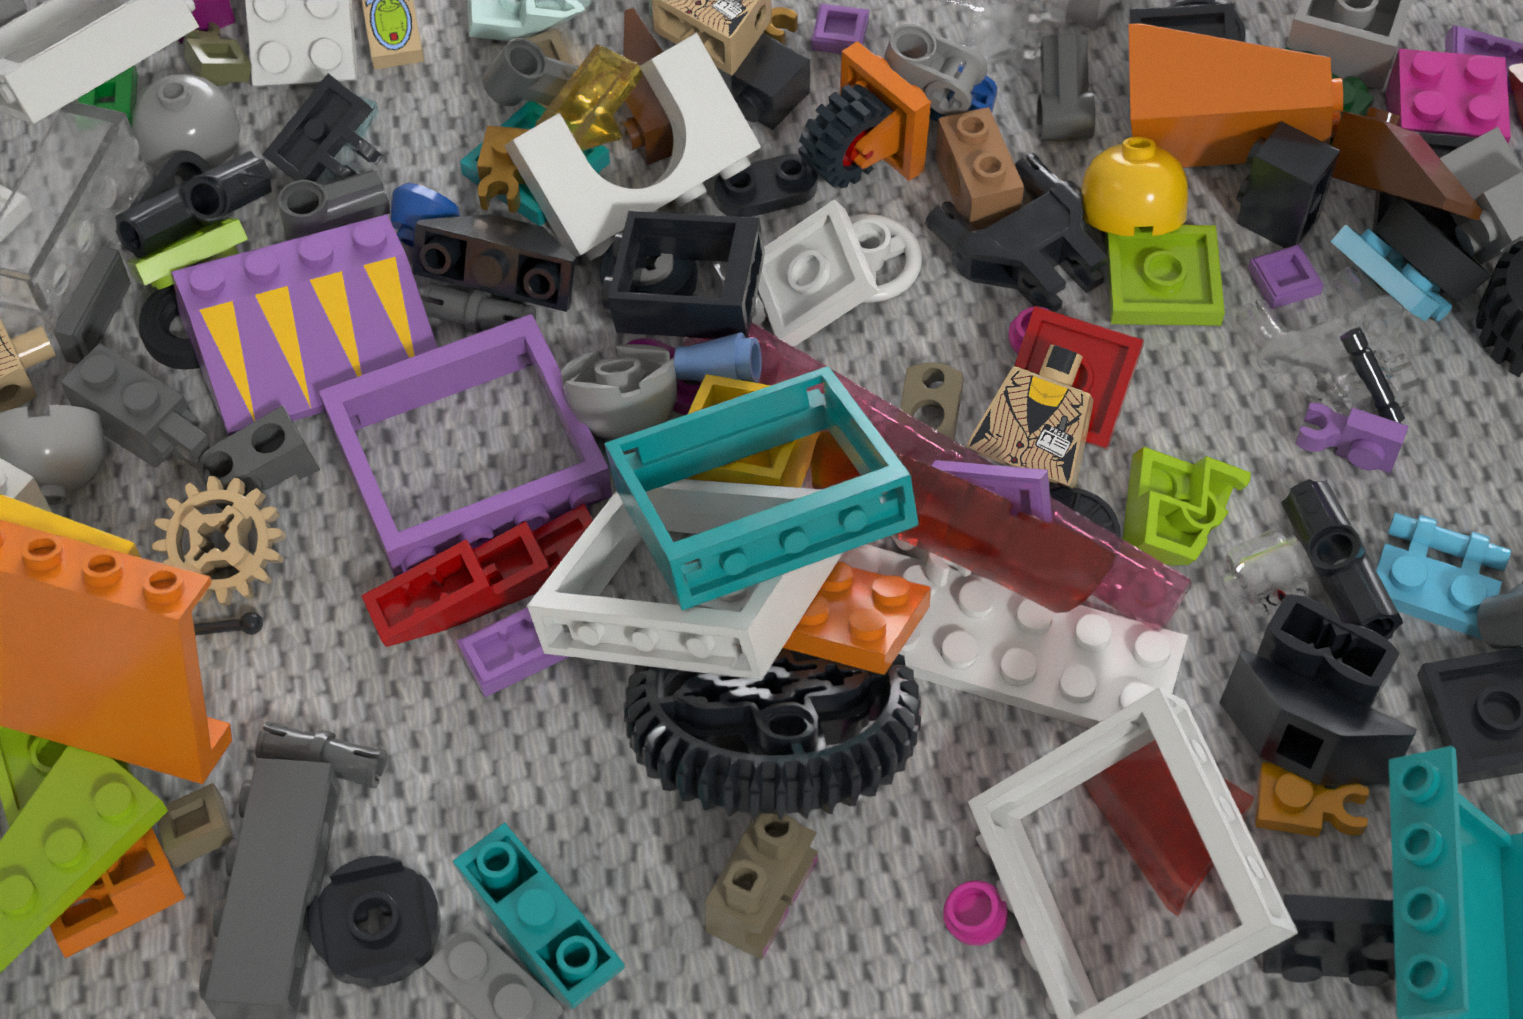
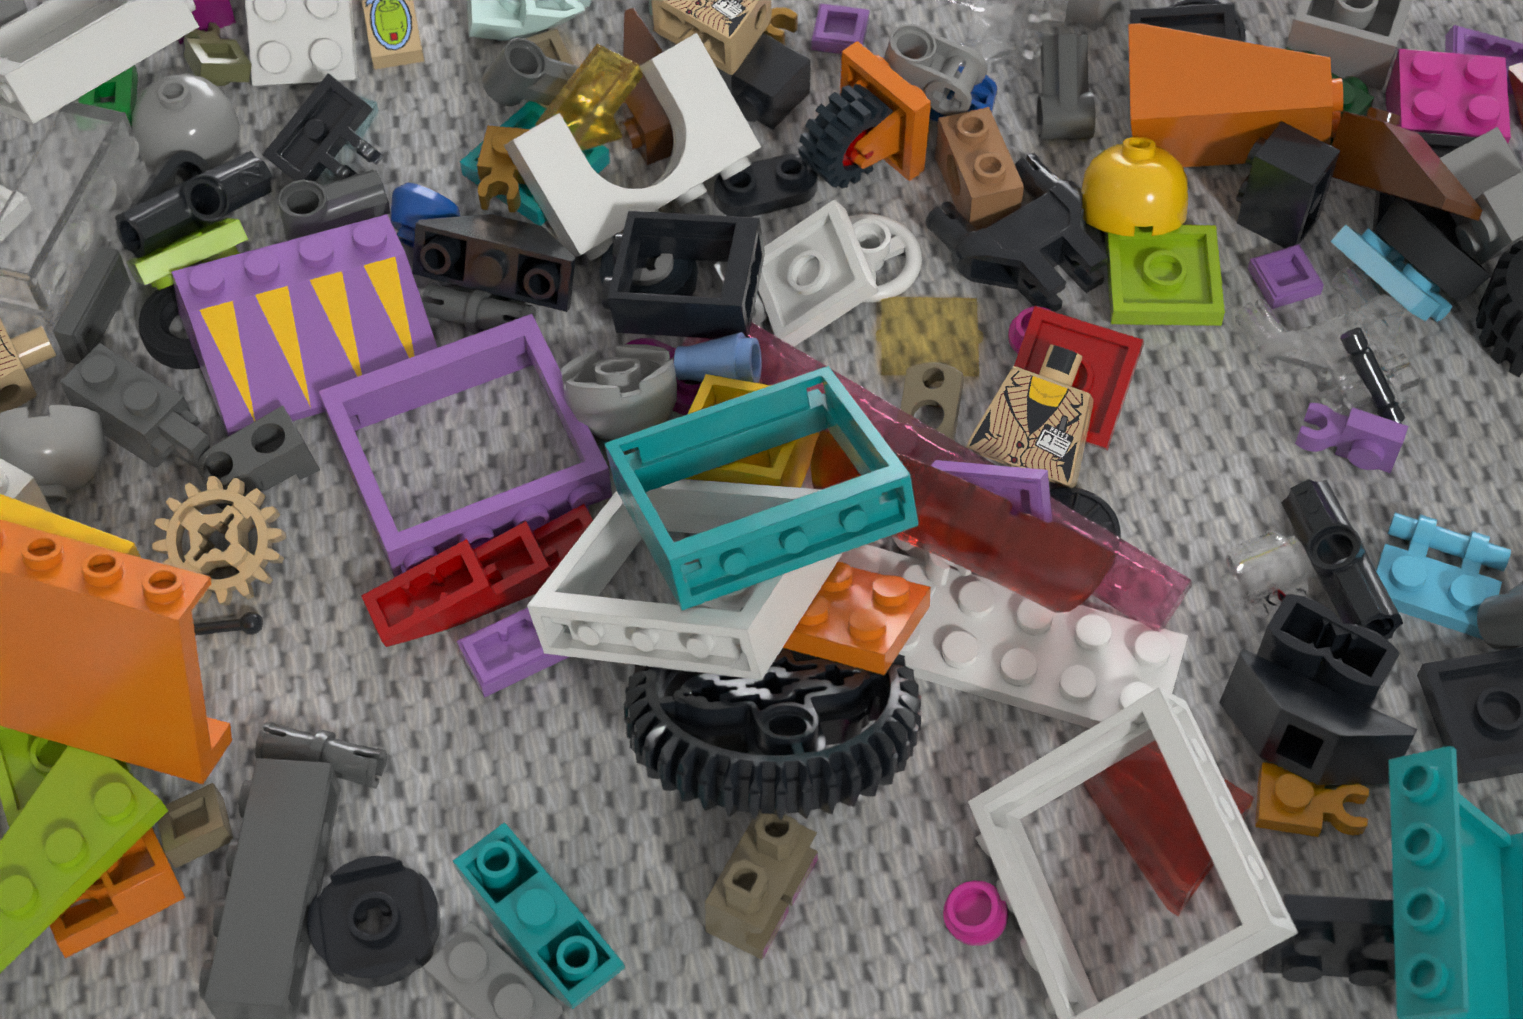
(928, 332): none -> clear yellow piece
(1177, 503): lime slope -> none

